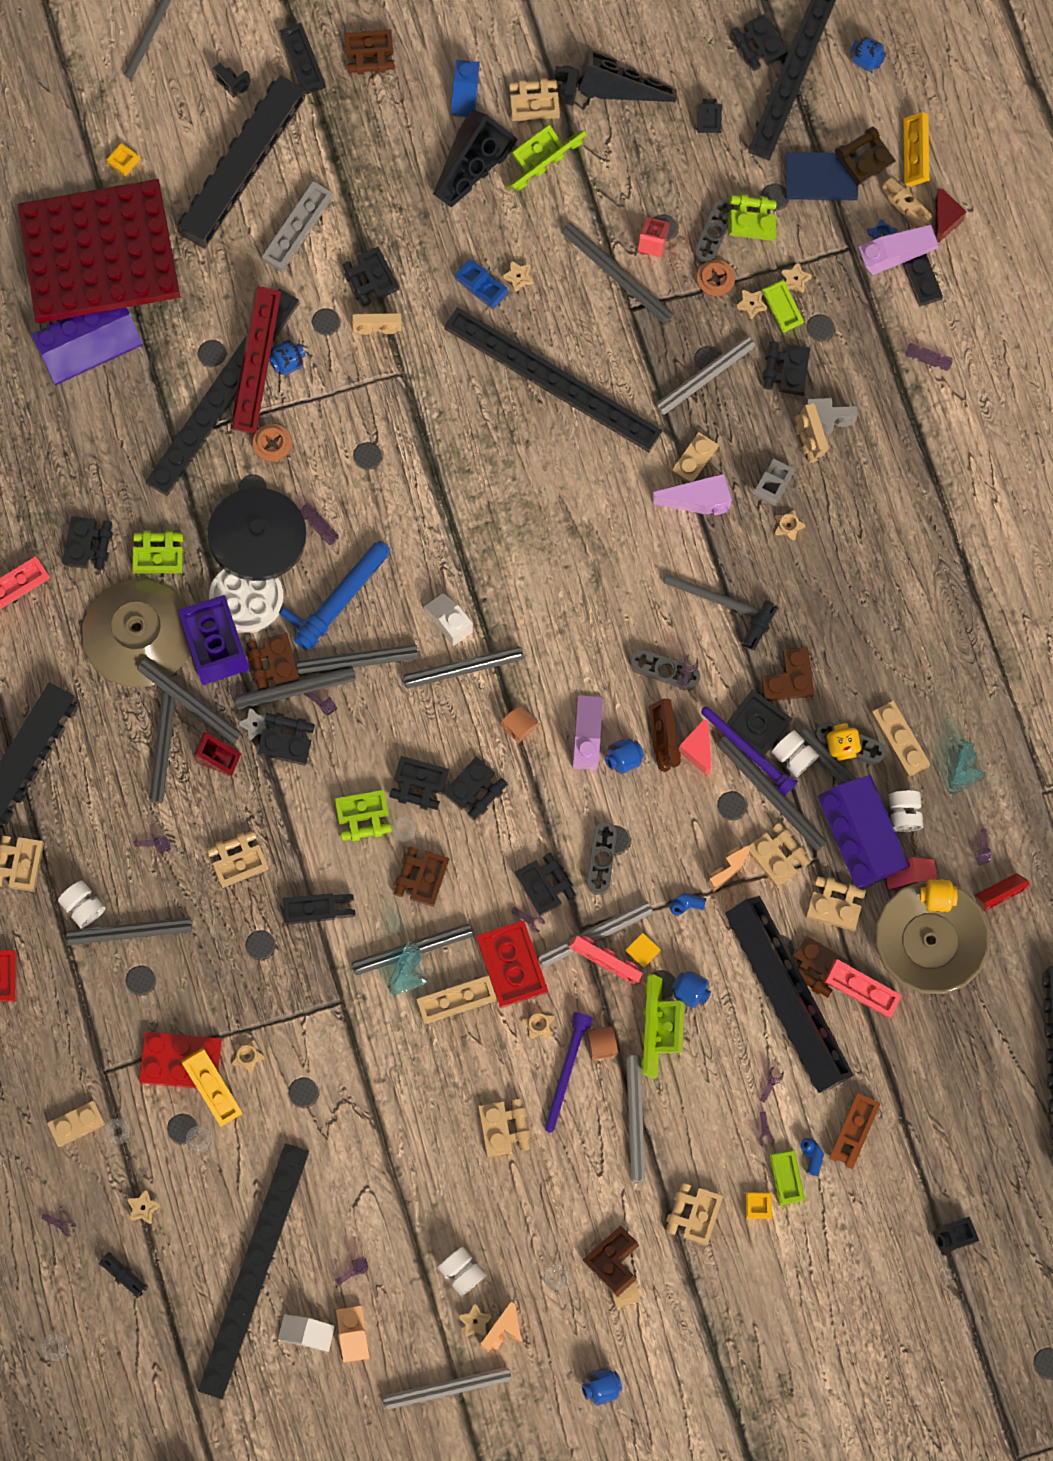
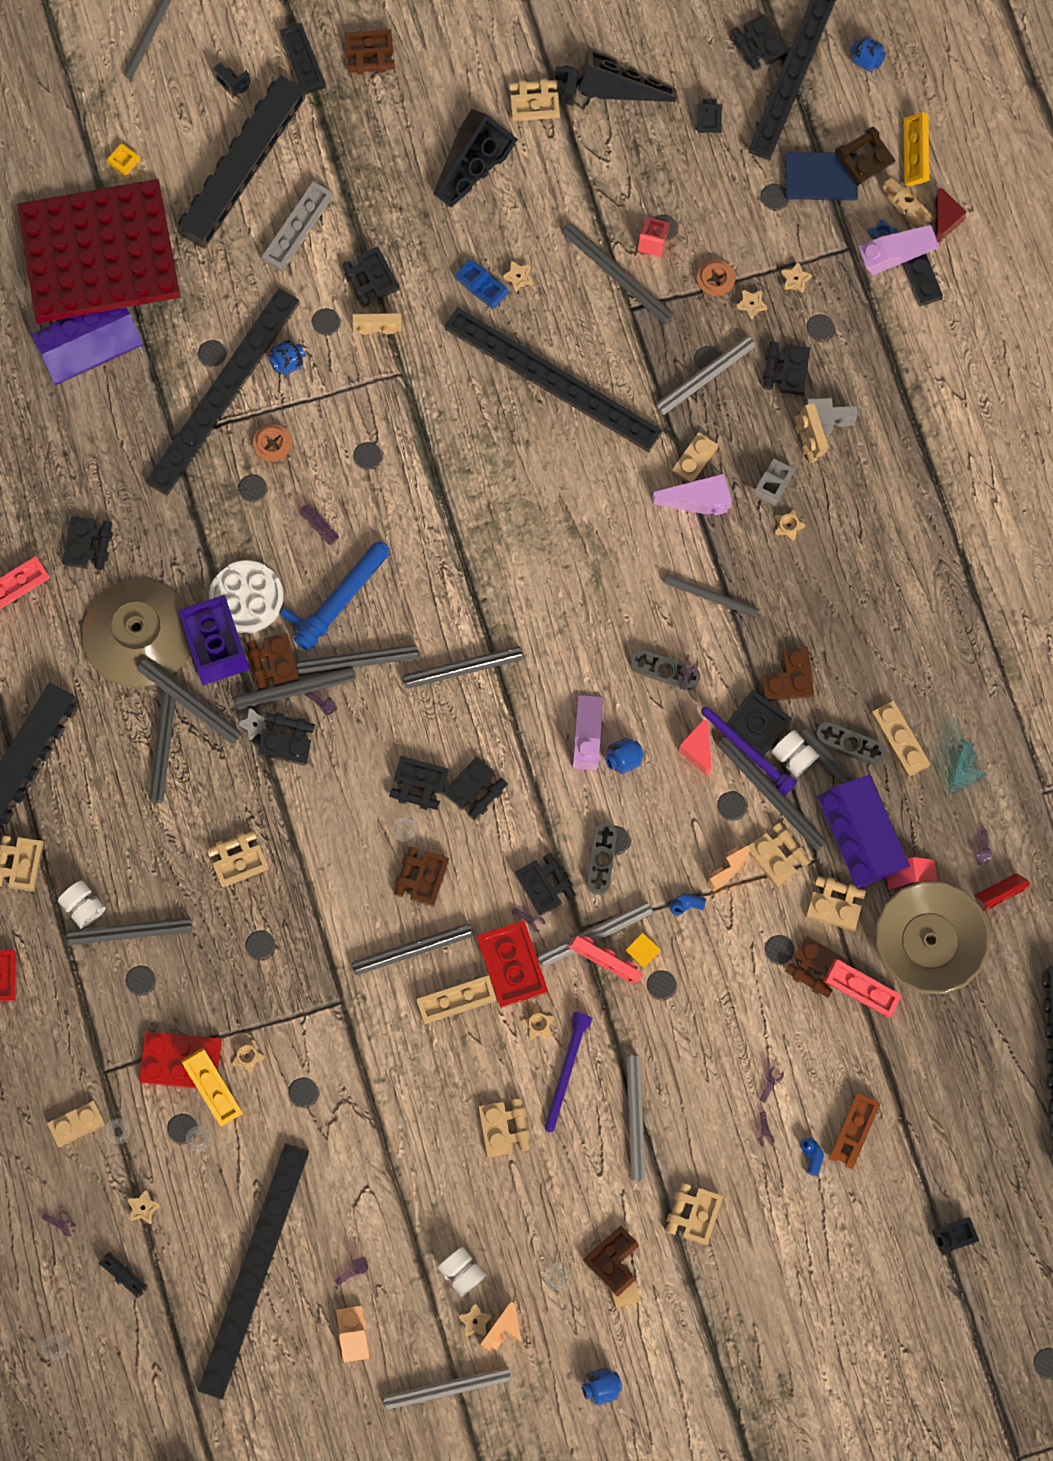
(158, 559): lime plate -> none
(162, 843): clear purple hand -> none
(216, 754): dark red slope -> none
(255, 360): dark red plate -> none
(257, 534): black dish -> none
(306, 1332): white slope -> none
(315, 908): black hinge -> none
(361, 808): lime plate -> none
(404, 976): clear light blue slope -> none
(449, 618): white slope -> none
(465, 87): blue slope -> none
(519, 723): nougat brick -> none
(539, 151): lime bracket -> none
(602, 1043): nougat brick -> none
(662, 1026): lime bracket -> none
(664, 735): reddish brown hinge -> none
(691, 989): blue head -> none
(705, 237): dark grey beam -> none
(752, 224): lime plate -> none
(758, 1205): yellow tile -> none
(759, 625): black pin -> none
(782, 306): lime tile -> none
(787, 1177): lime tile -> none
(789, 994): black brick -> none
(843, 742): yellow head -> none
(902, 803): white wheel -> none
(929, 357): clear purple axle -> none
(938, 895): yellow head -> none

